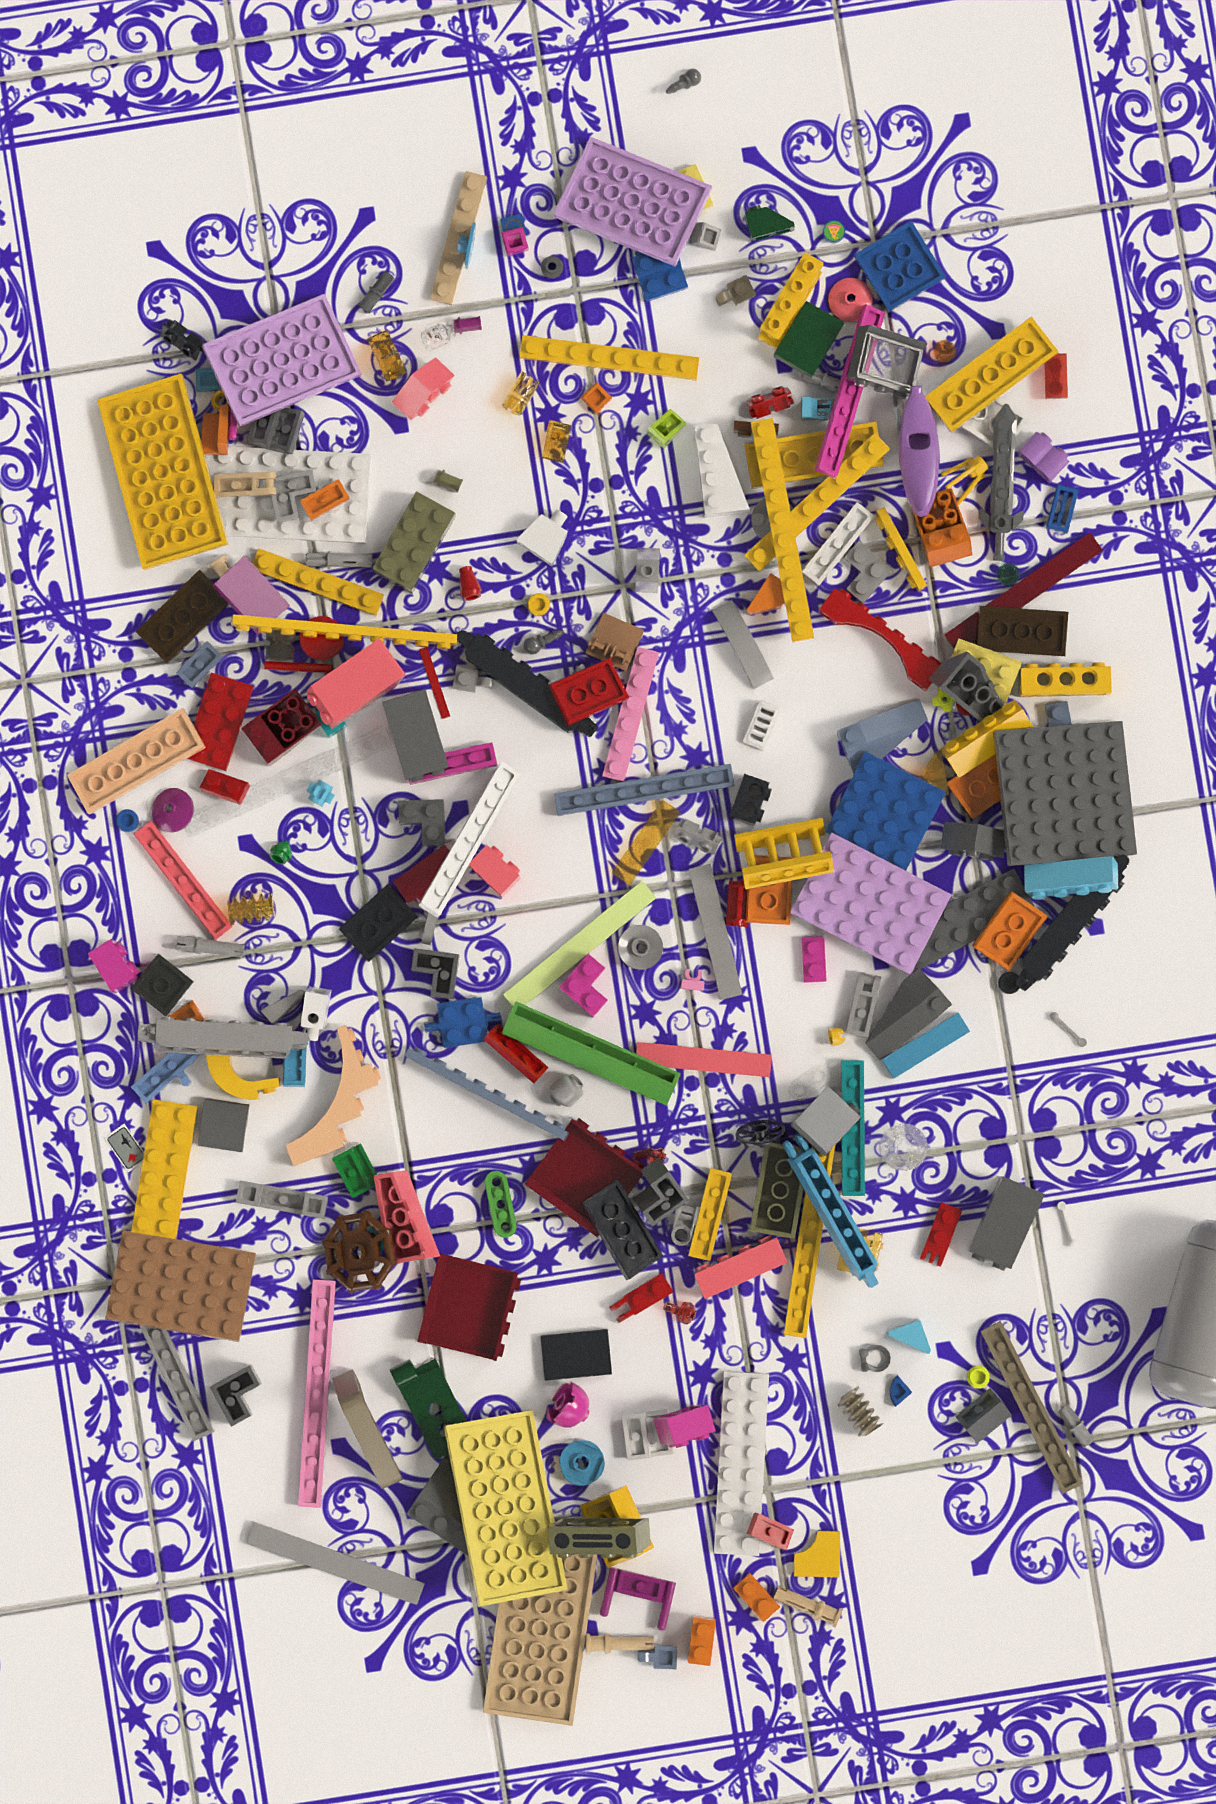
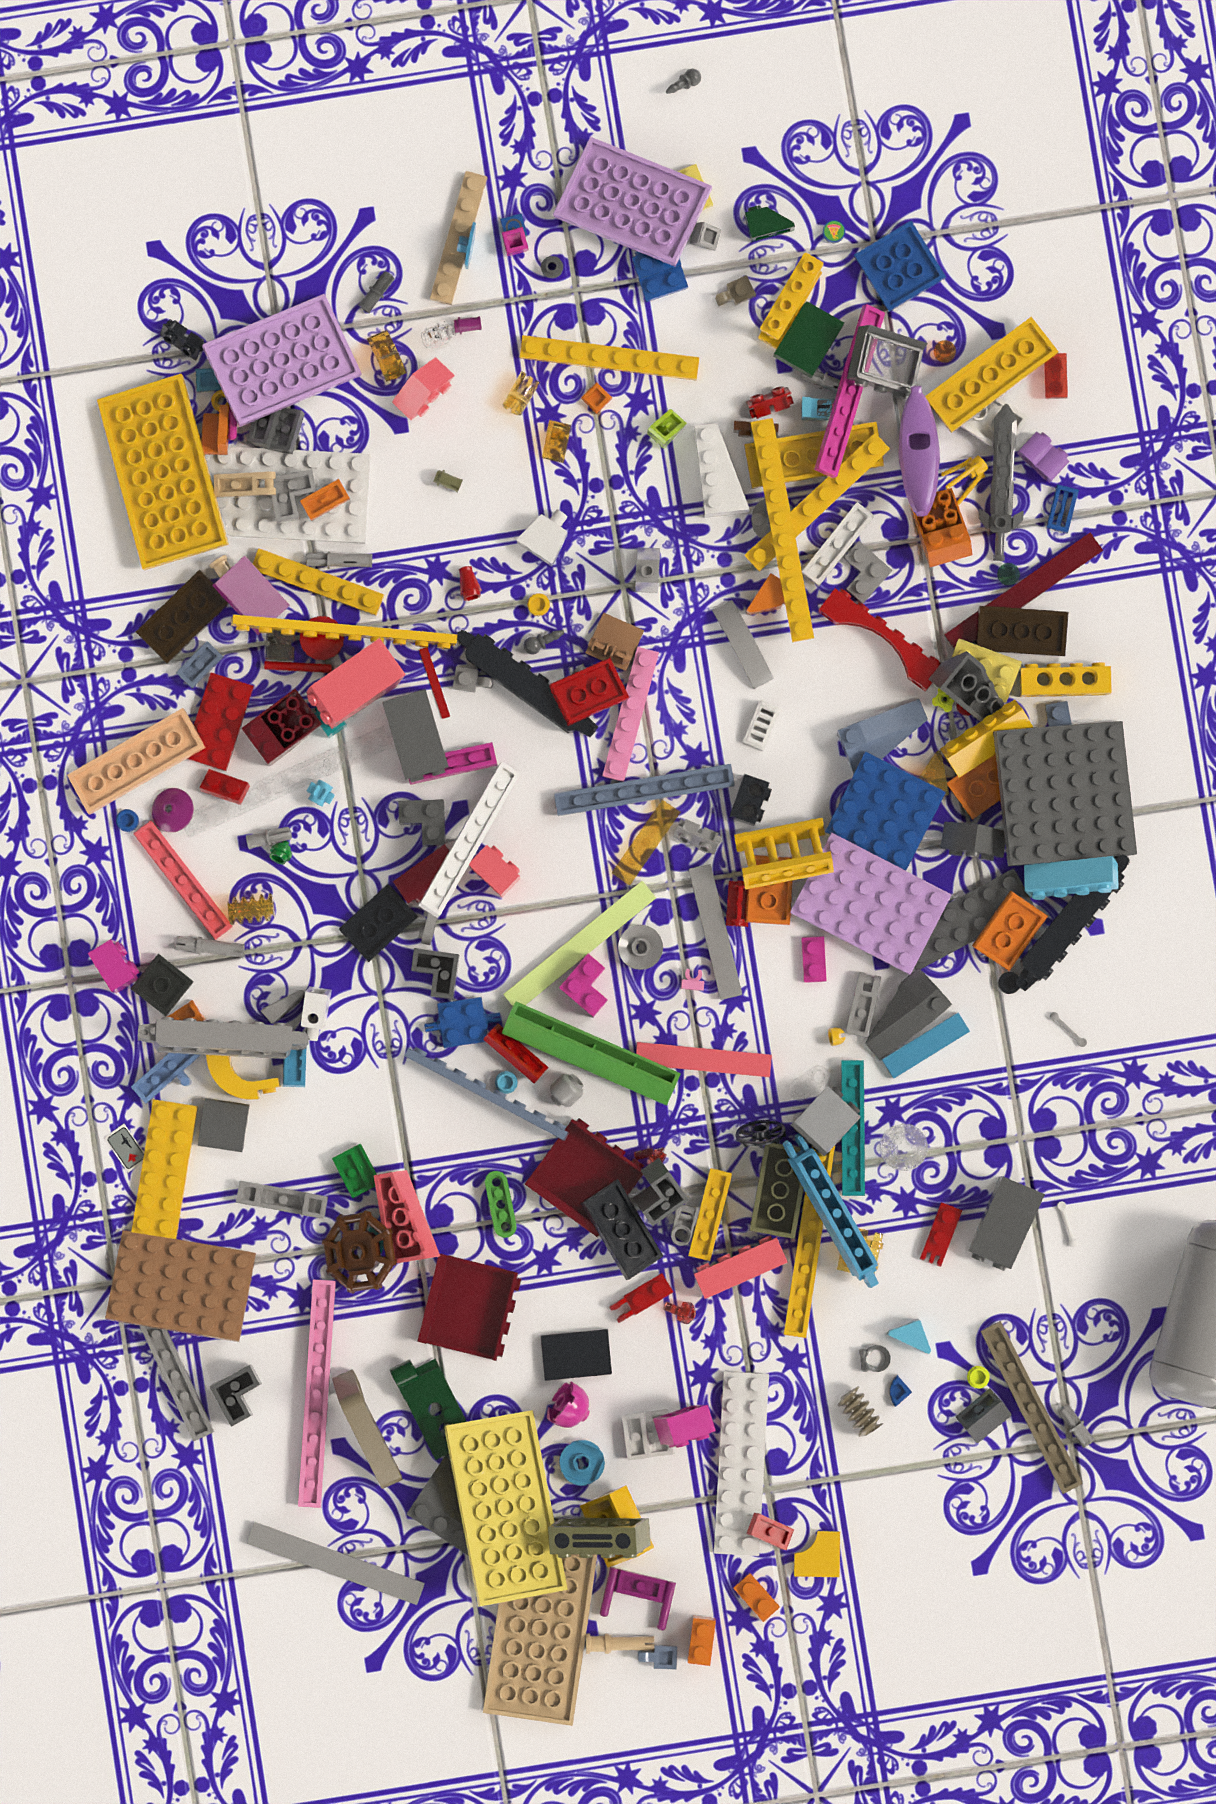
(268, 837): none -> light grey axle
(345, 1107): light nougat arch -> none
(414, 542): olive brick -> none
(506, 1082): none -> medium azure plate
(817, 1609): tan pin -> none
(838, 301): coral dish -> none
(895, 542): yellow plate -> none

